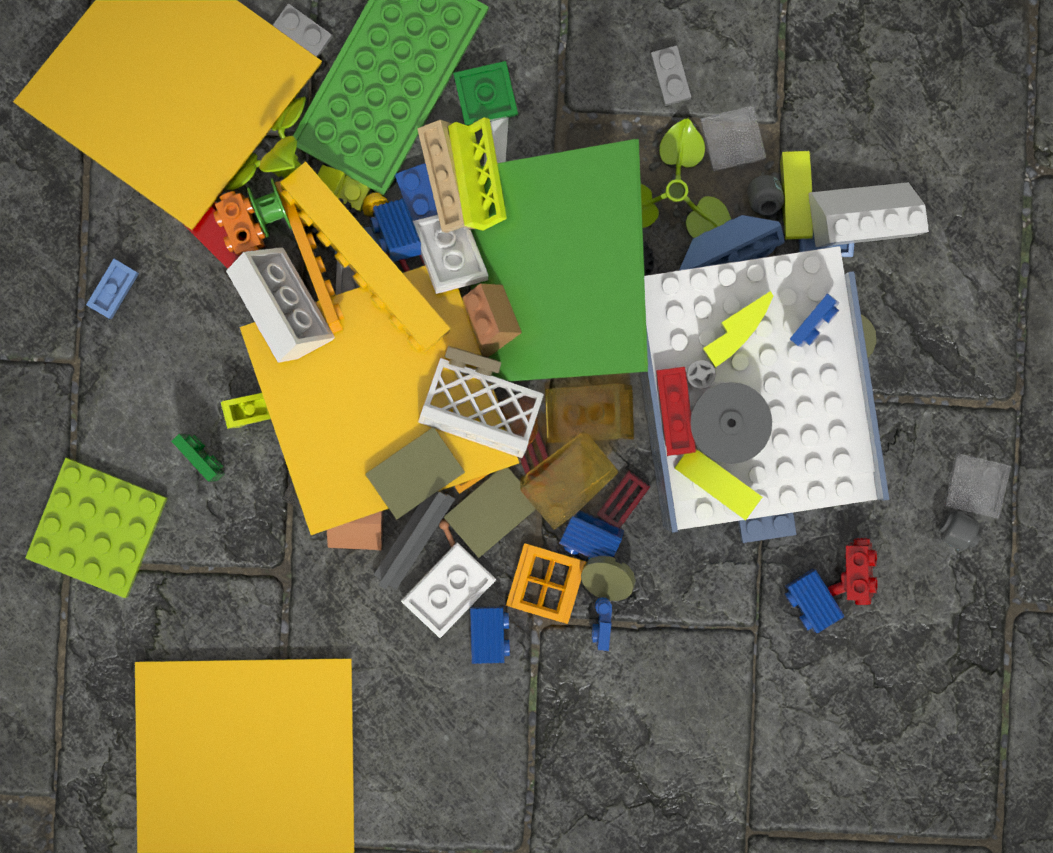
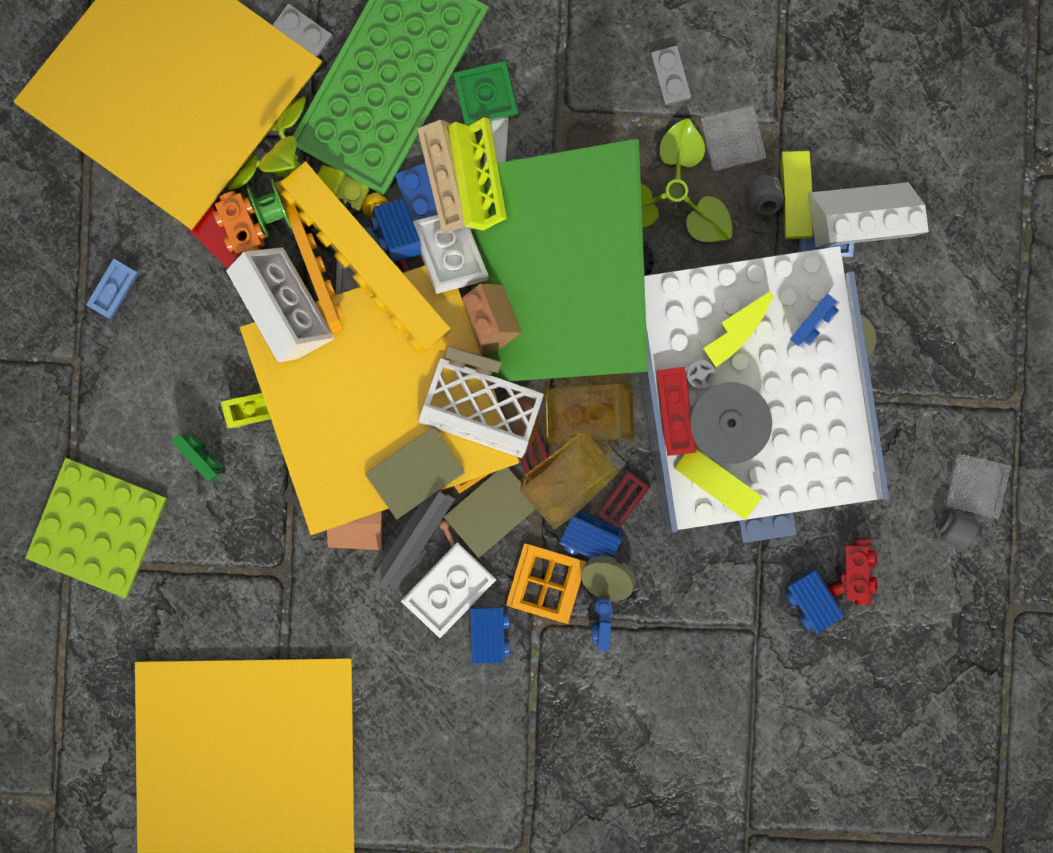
(734, 242): medium blue wedge -> none

